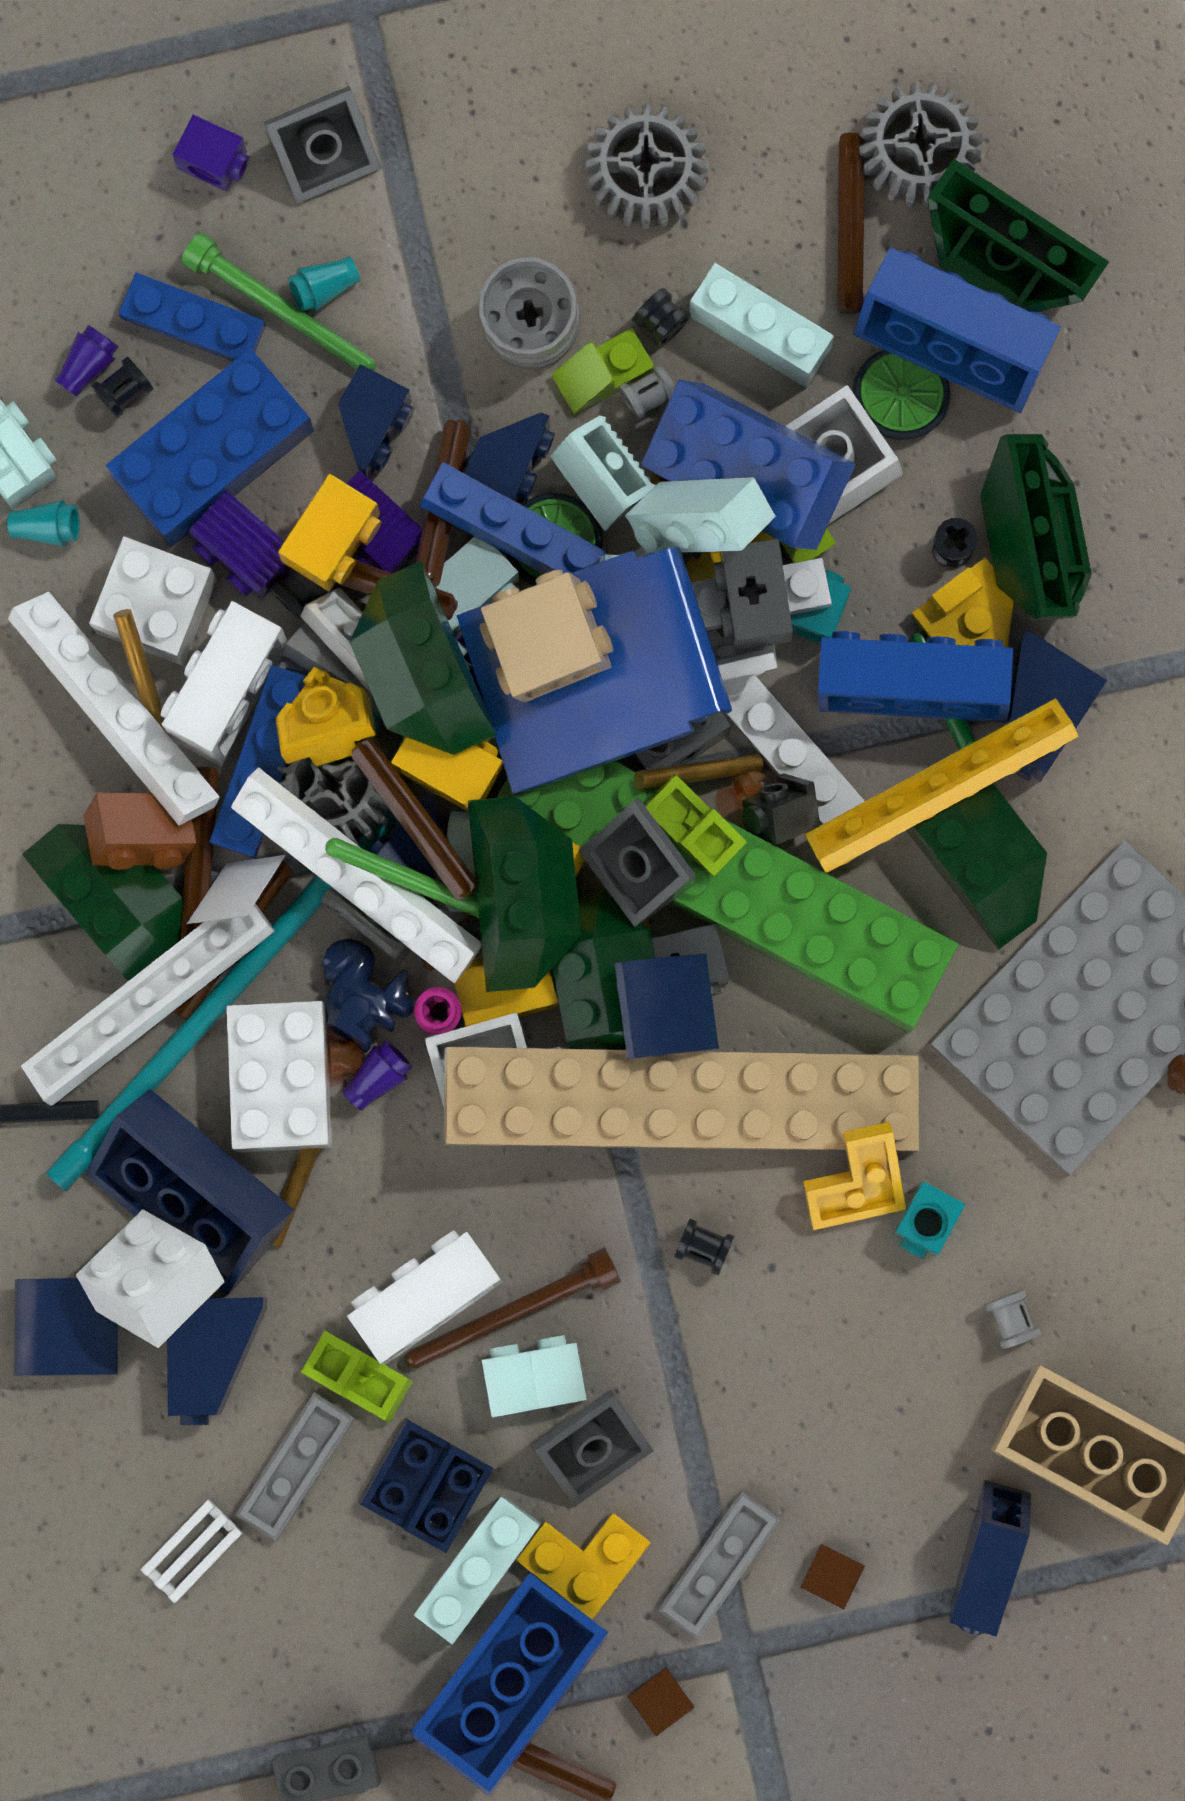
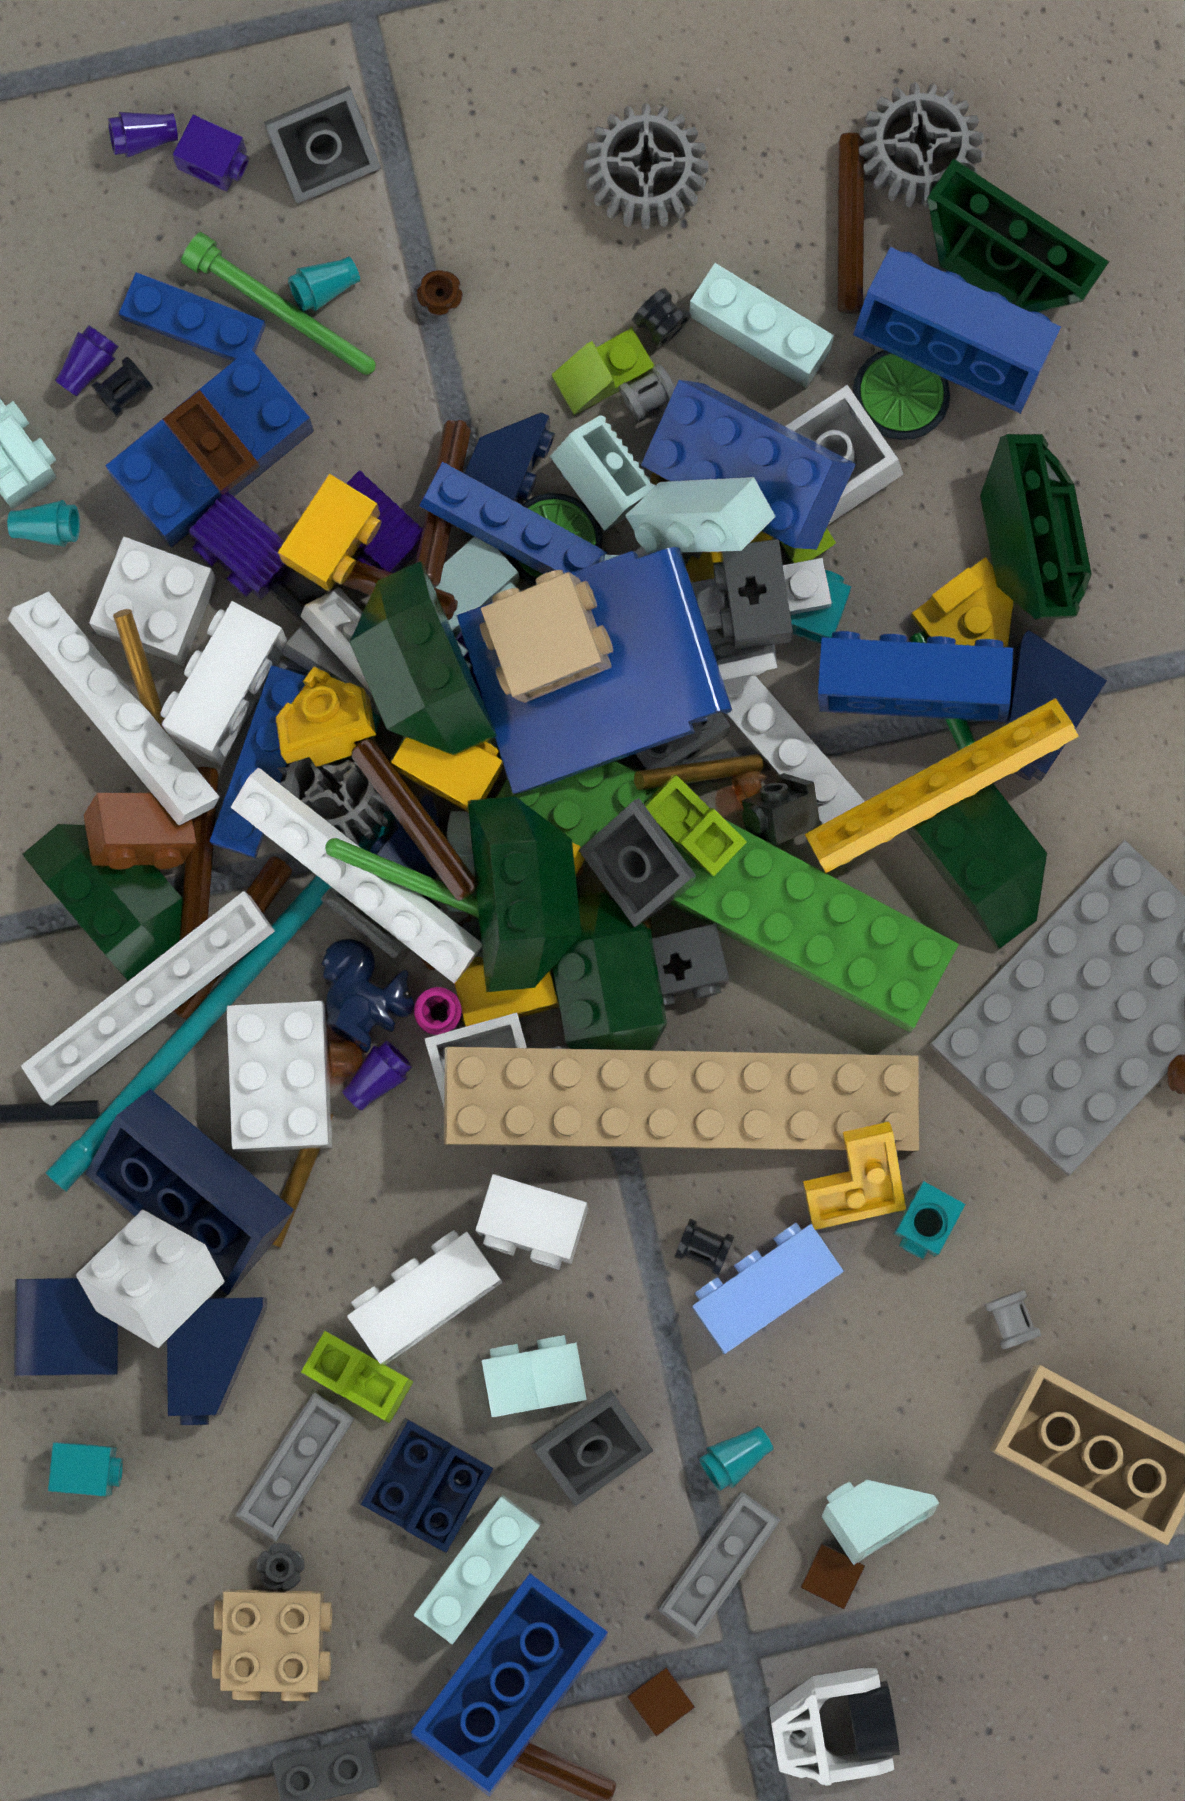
(84, 1469): none -> teal brick
(140, 132): none -> dark purple cone
(163, 1580): white tile -> none
(211, 442): none -> reddish brown plate
(236, 889): white sticker -> none
(272, 1643): none -> tan brick
(293, 1566): none -> dark grey plate
(371, 415): dark blue slope -> none
(439, 280): none -> reddish brown plate
(523, 286): light grey wheel -> none
(531, 1220): none -> white brick
(588, 1575): yellow plate -> none
(595, 1273): reddish brown piece -> none
(666, 1006): dark blue slope -> none
(735, 1457): none -> teal cone
(765, 1286): none -> light blue brick
(871, 1721): none -> white piece
(874, 1515): none -> light aqua slope
(955, 529): black bush -> none
(991, 1559): dark blue slope -> none

